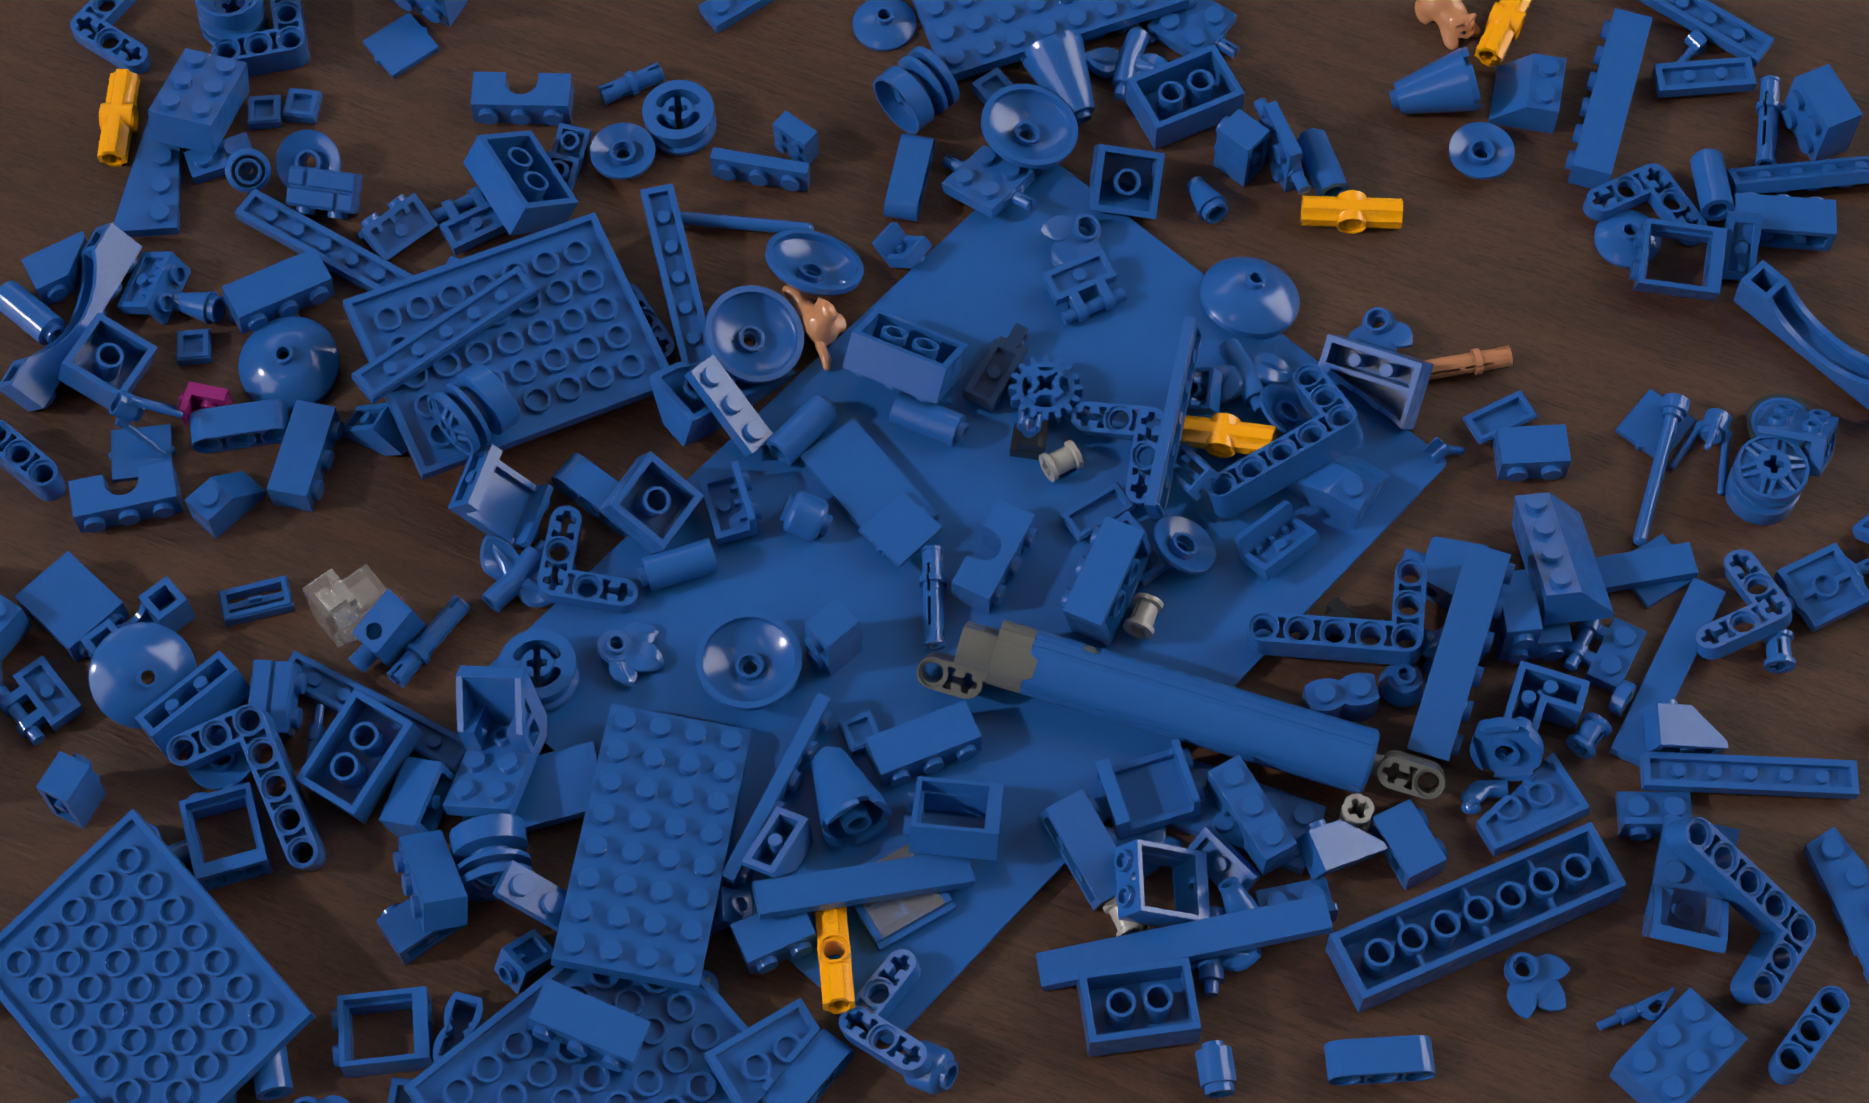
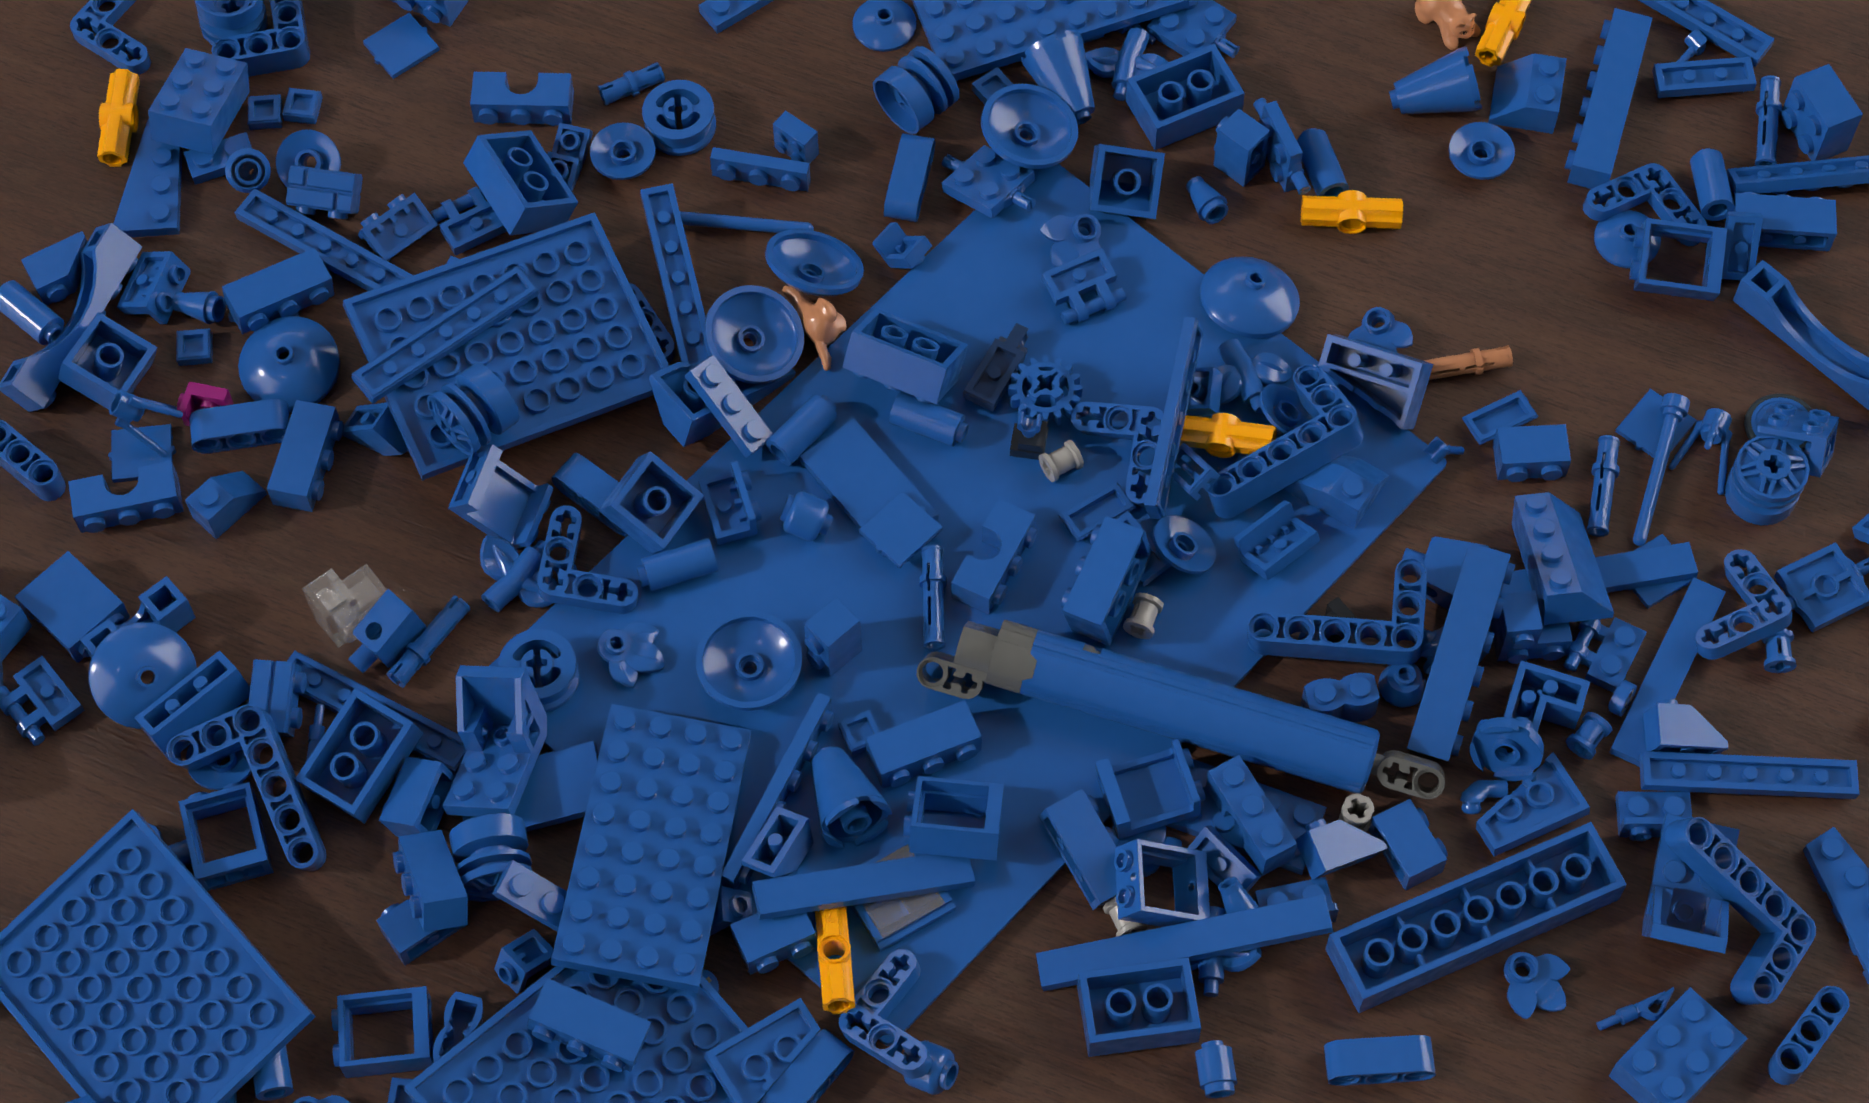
(72, 788): blue brick -> none
(256, 606): blue tile -> none
(1604, 473): none -> blue pin

